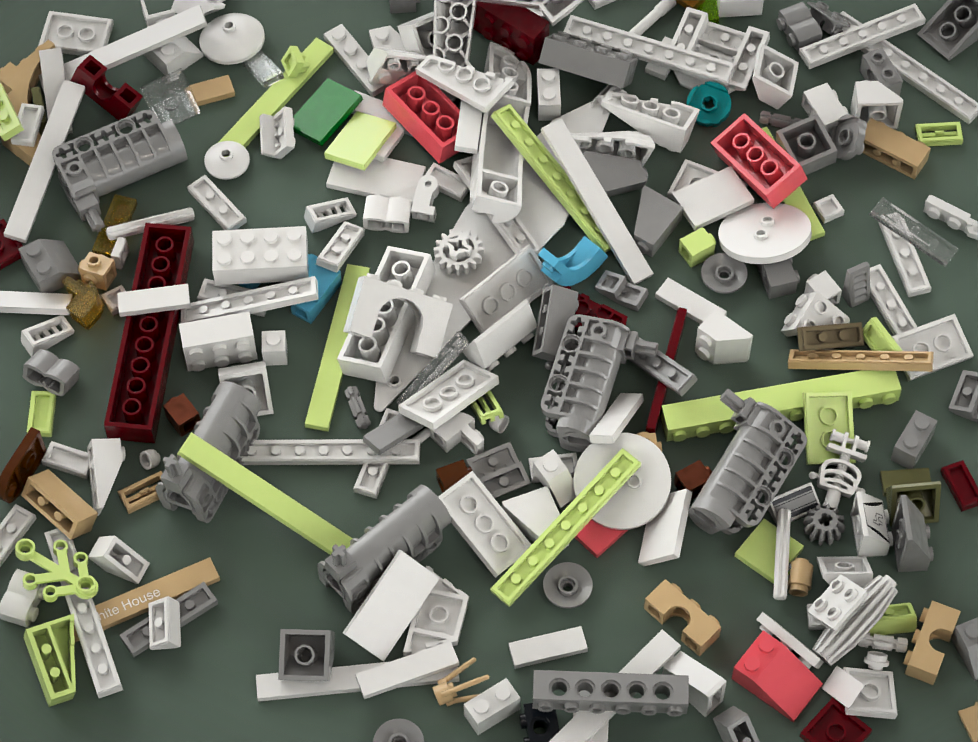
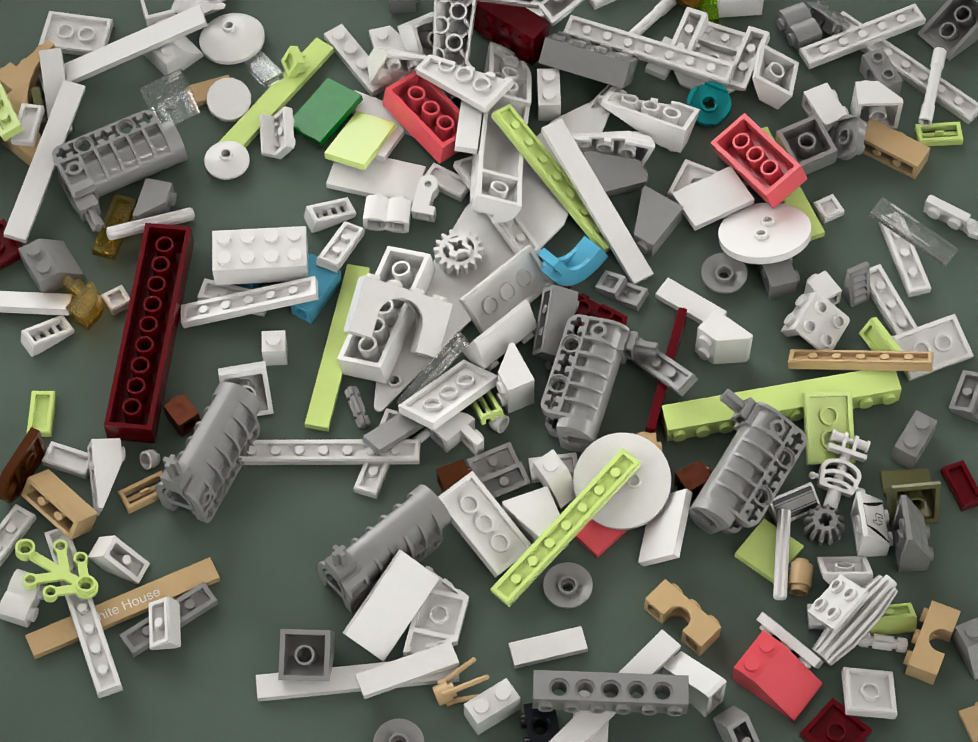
(51, 372): light grey brick -> none
(54, 658): yellowish green wedge -> none
(97, 269): tan brick -> none
(117, 101): dark red arch -> none
(120, 252): white tile -> none
(153, 300): white tile -> none
(154, 199): none -> light grey slope
(216, 204): white tile -> none
(218, 341): white brick -> none
(228, 99): none -> white tile
(262, 494): yellowish green tile -> none
(514, 381): none -> white slope
(616, 418): white tile -> none
(697, 247): yellowish green brick -> none
(776, 119): light grey axle -> none
(830, 336): dark tan tile -> none
(842, 687): white sticker -> none
(876, 660): white plate -> none
(928, 105): none -> white piece

